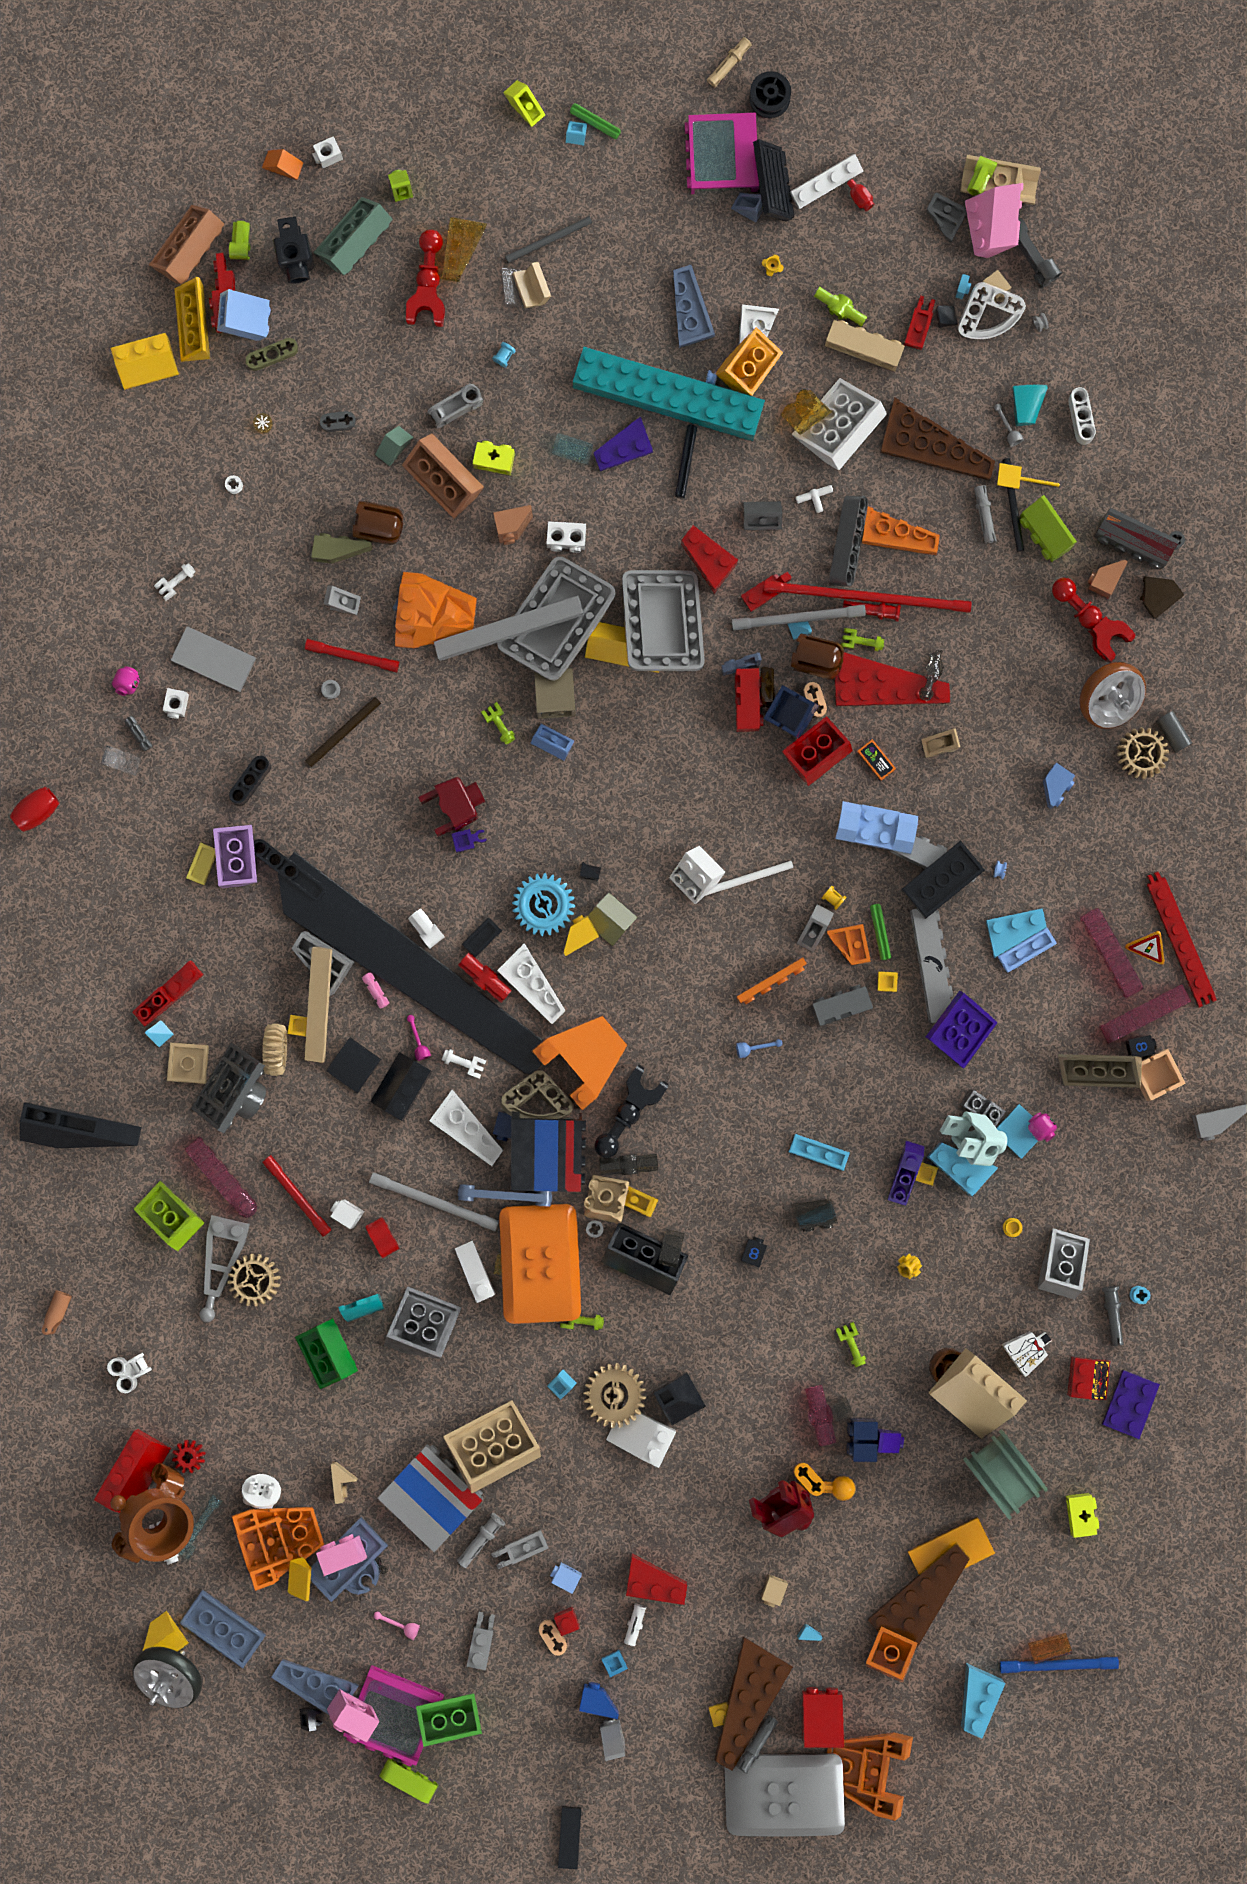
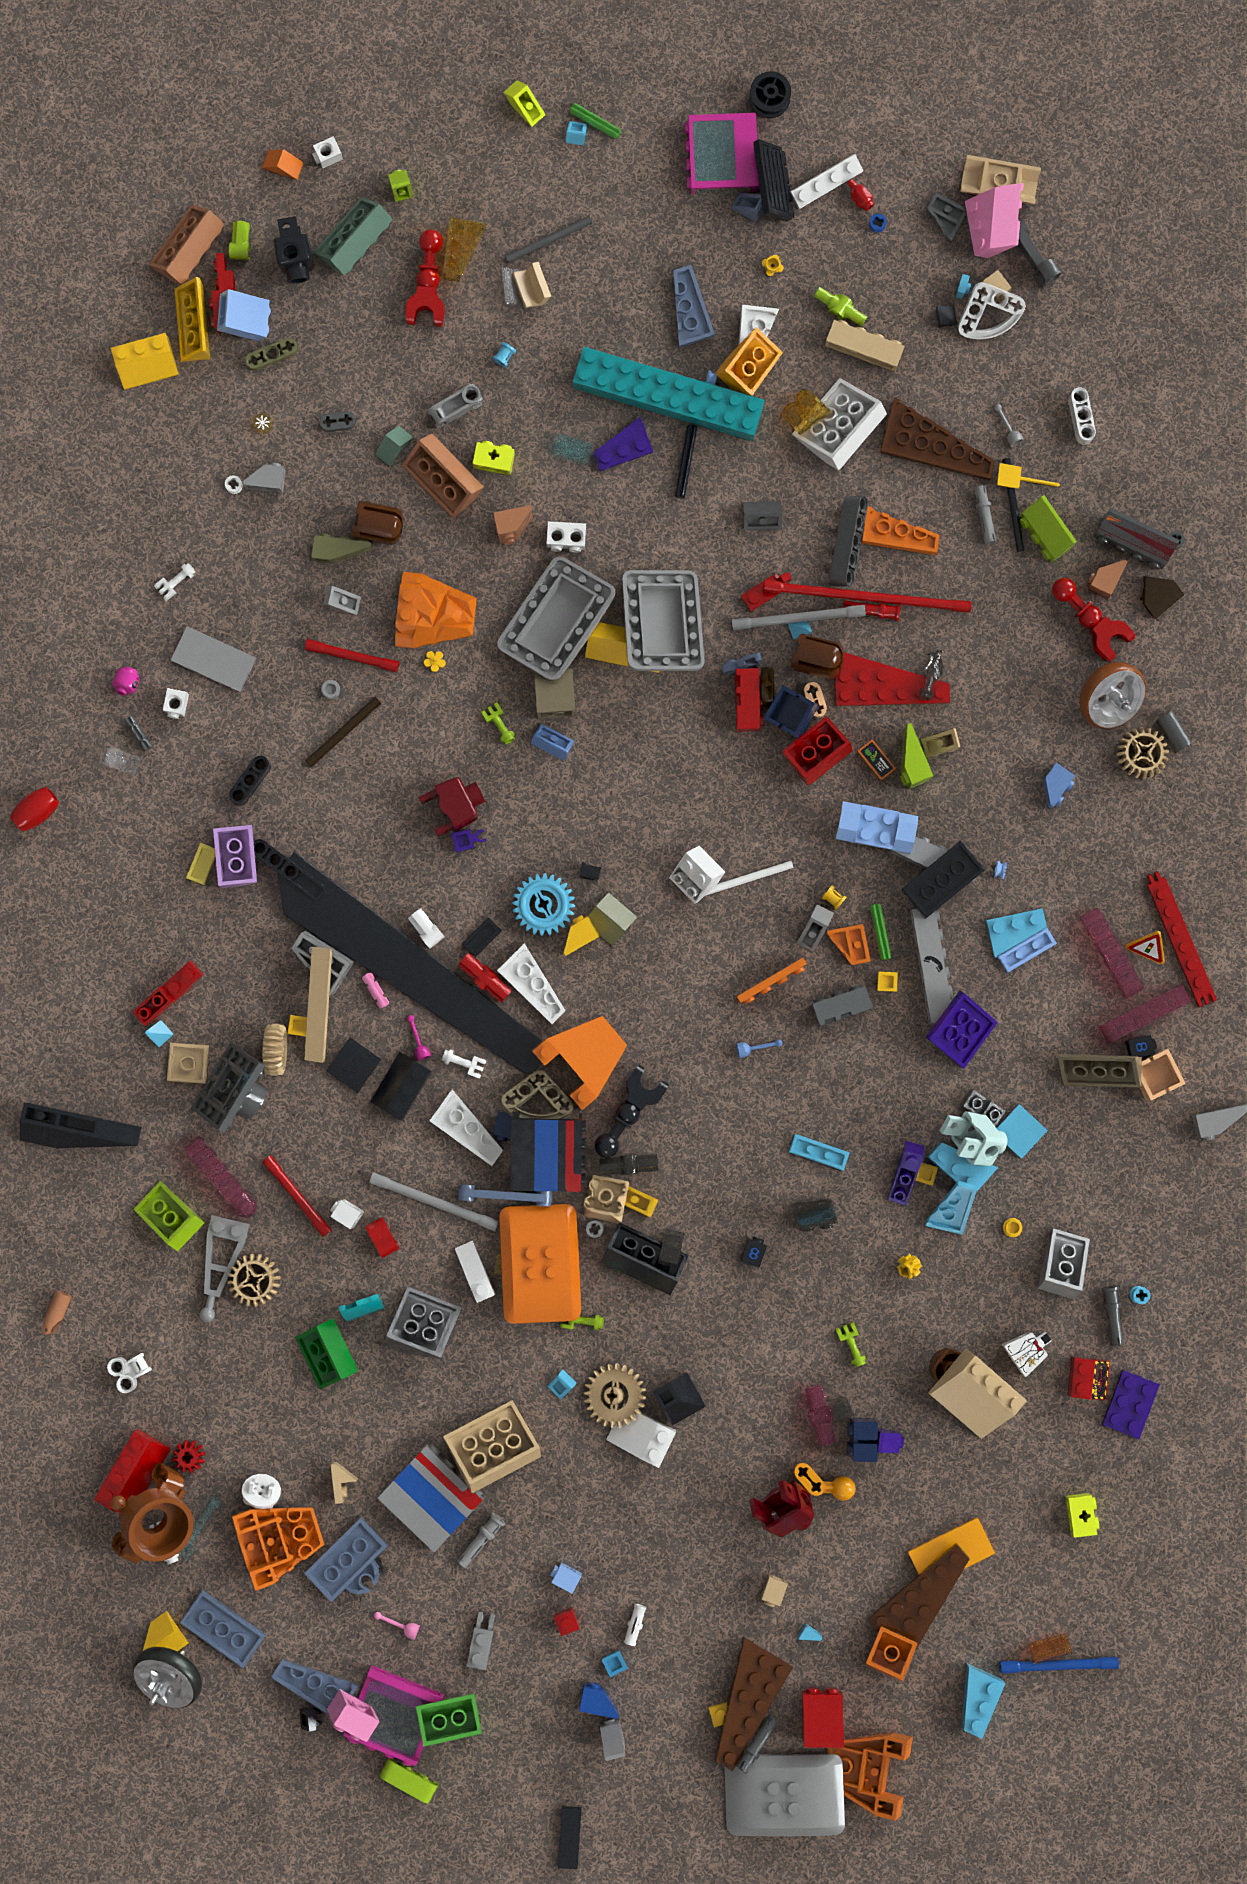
(267, 478): none -> light grey slope
(299, 1579): yellow slope -> none
(341, 1555): bright pink brick -> none
(434, 660): none -> yellow plant
(508, 628): light grey tile -> none
(522, 1548): light grey hinge -> none
(549, 1639): light nougat beam -> none
(654, 1583): red wedge -> none
(709, 557): red wedge -> none
(734, 56): tan pin -> none
(814, 494): white piece -> none
(854, 639): lime hinge -> none
(875, 228): none -> blue bush
(914, 764): none -> lime slope
(919, 325): red hinge -> none
(953, 1209): none -> medium azure wing
(982, 173): lime piece -> none
(1005, 1474): sand green wheel -> none
(1027, 403): teal slope -> none
(1040, 322): light grey bush -> none
(1042, 1127): dark pink head -> none

